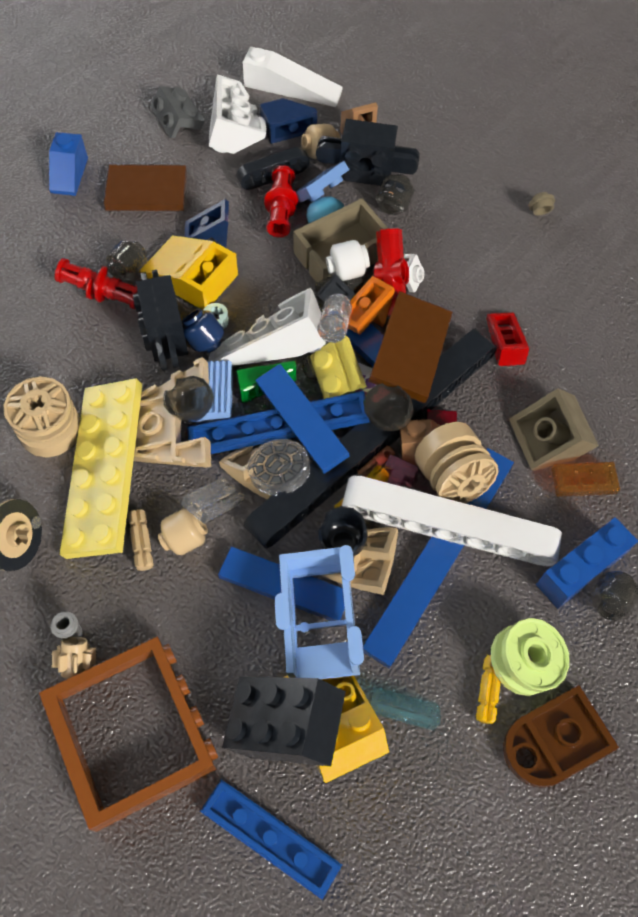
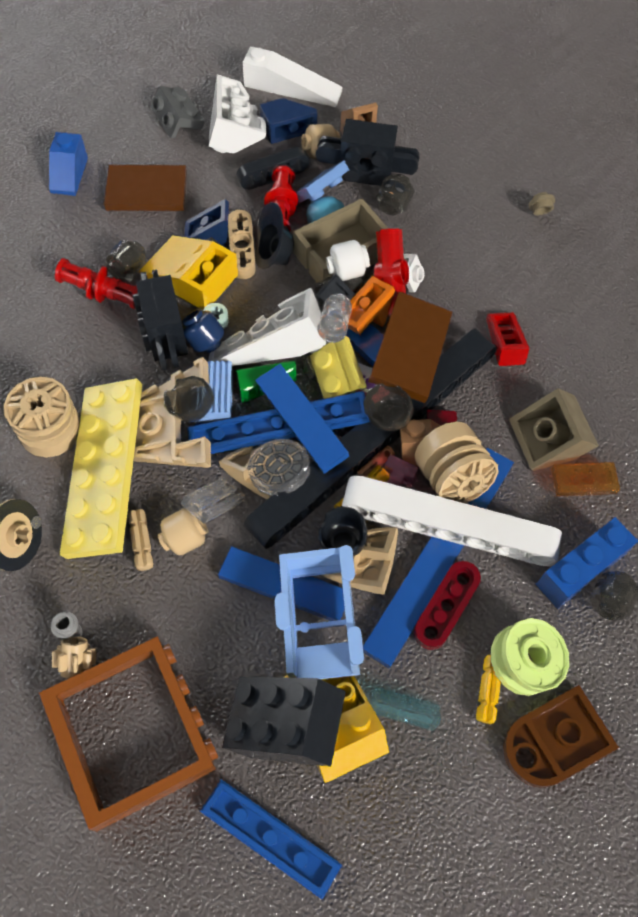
(246, 235): none -> tan beam
(273, 238): none -> black piece
(456, 595): none -> dark red plate

